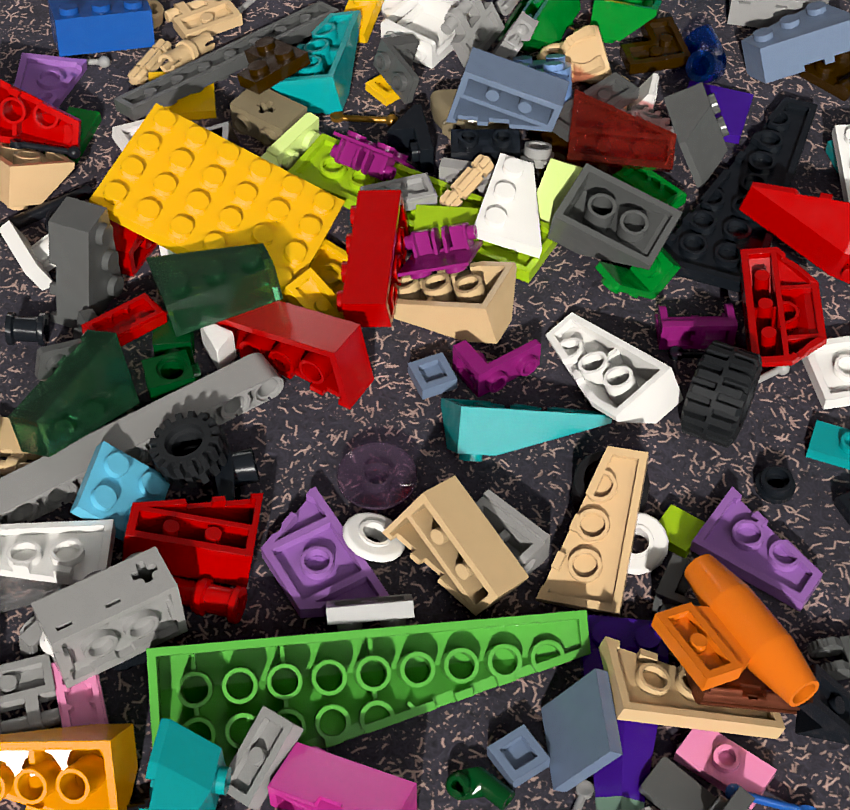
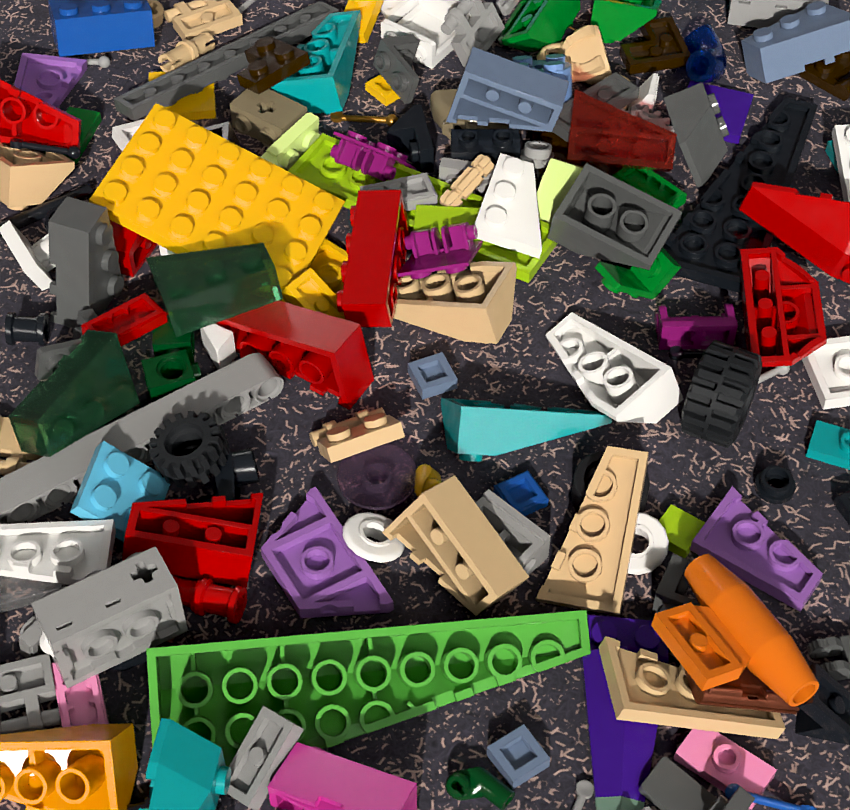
(148, 63): tan axle -> none
(356, 434): none -> tan plate
(389, 610): plate -> none
(425, 478): none -> yellow arm
(493, 376): magenta bracket -> none
(520, 31): light grey hinge -> none
(522, 493): none -> blue tile
(581, 730): sand blue tile -> none

